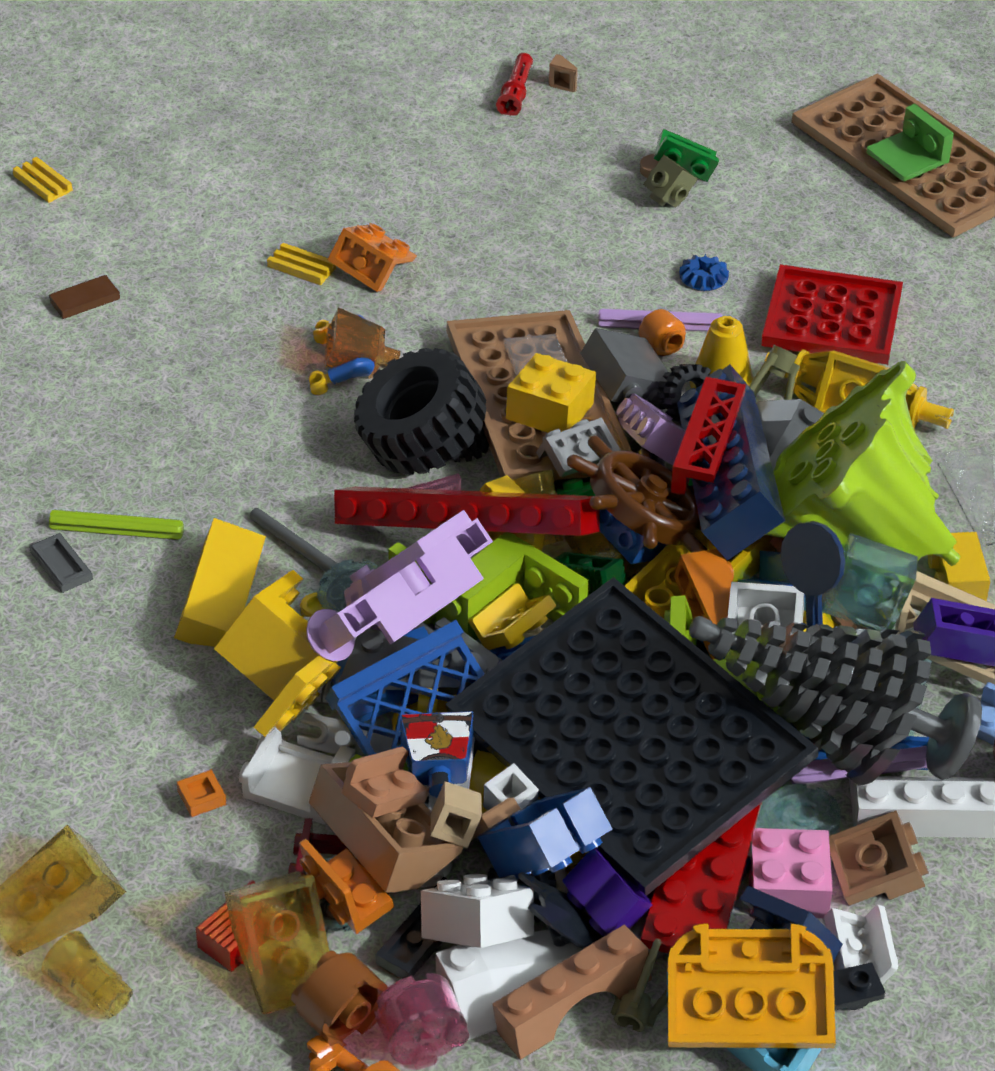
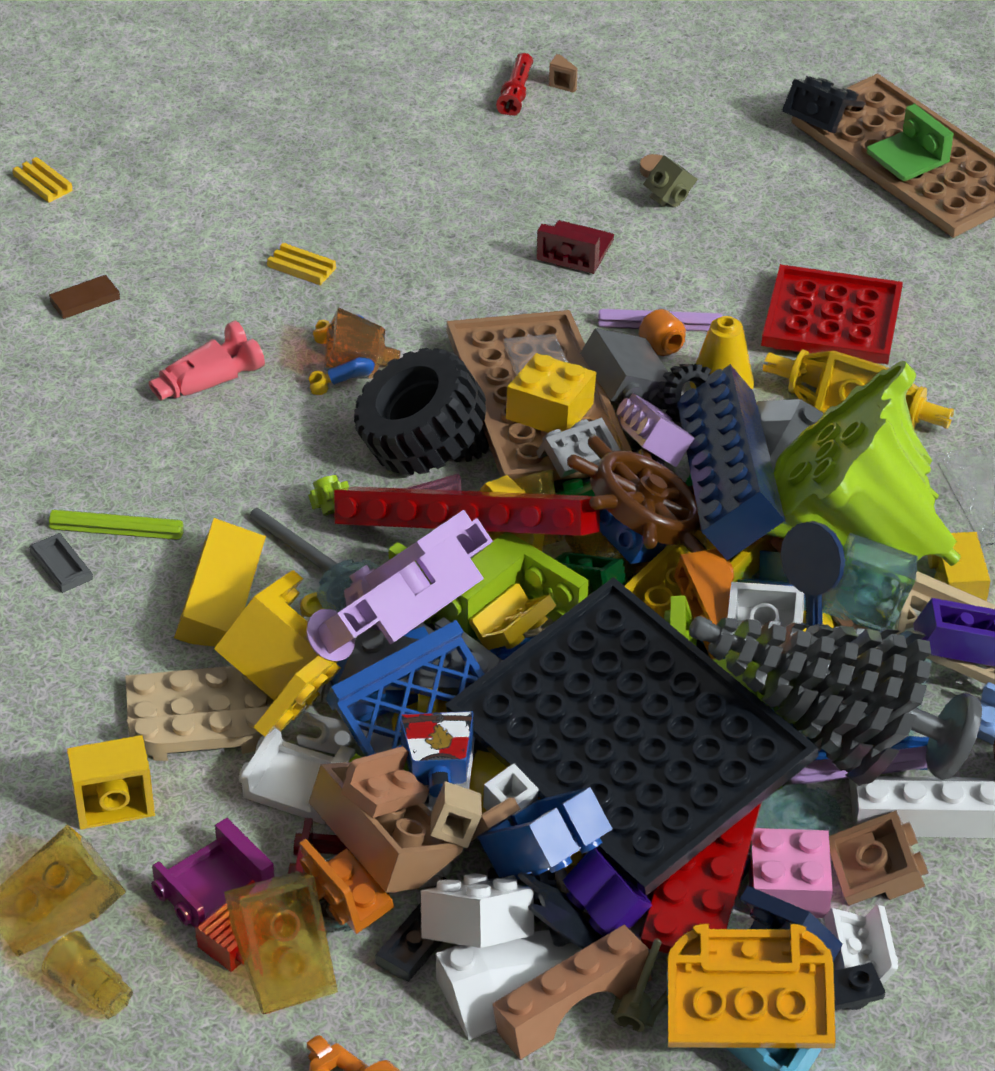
(111, 782): none -> yellow brick
(194, 710): none -> tan plate
(200, 880): none -> magenta panel
(201, 793): orange plate -> none
(209, 365): none -> coral piece
(323, 493): none -> lime gear
(339, 997): dark orange brick -> none
(369, 254): orange bracket -> none
(421, 1020): clear pink brick -> none
(573, 245): none -> dark red bracket
(690, 155): green bracket -> none
(700, 279): blue gear -> none
(701, 427): red fence -> none
(778, 363): olive plant -> none
(819, 102): none -> black bracket

